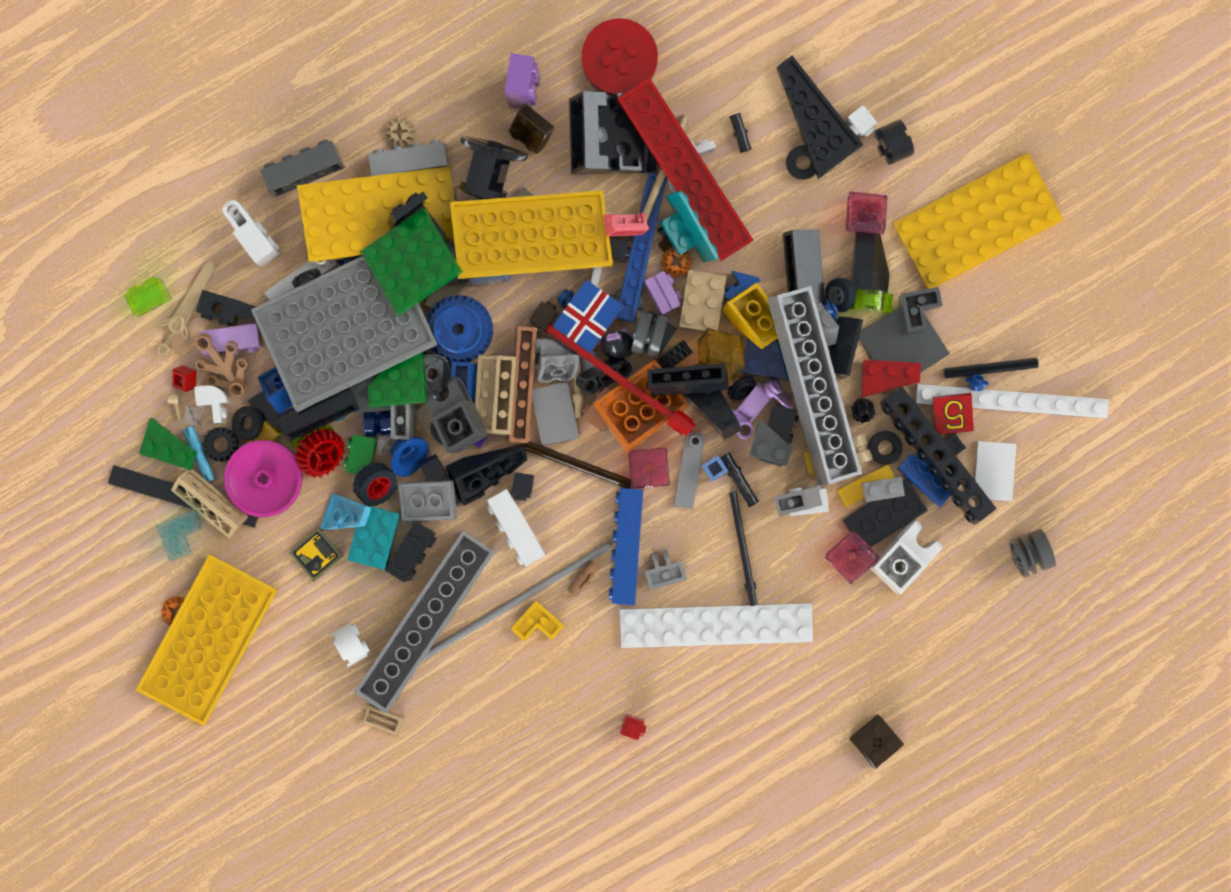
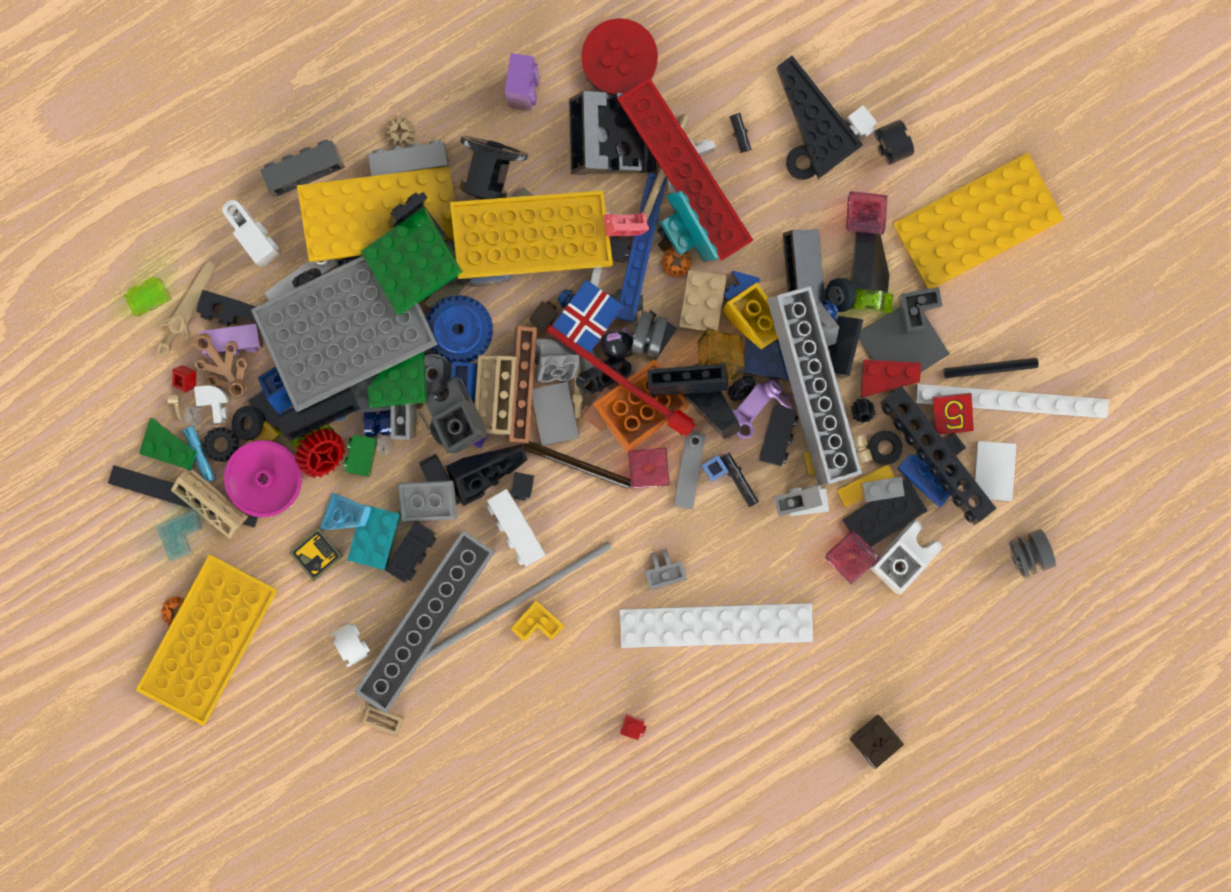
(374, 484): black wheel -> none
(407, 455): blue hat -> none
(531, 129): dark brown brick -> none
(583, 578): medium nougat pin -> none
(627, 546): blue brick -> none
(662, 293): lavender brick -> none
(675, 355): black tyre -> none
(750, 586): black bar -> none
(769, 446): dark grey wing -> none
(976, 382): blue plate -> none

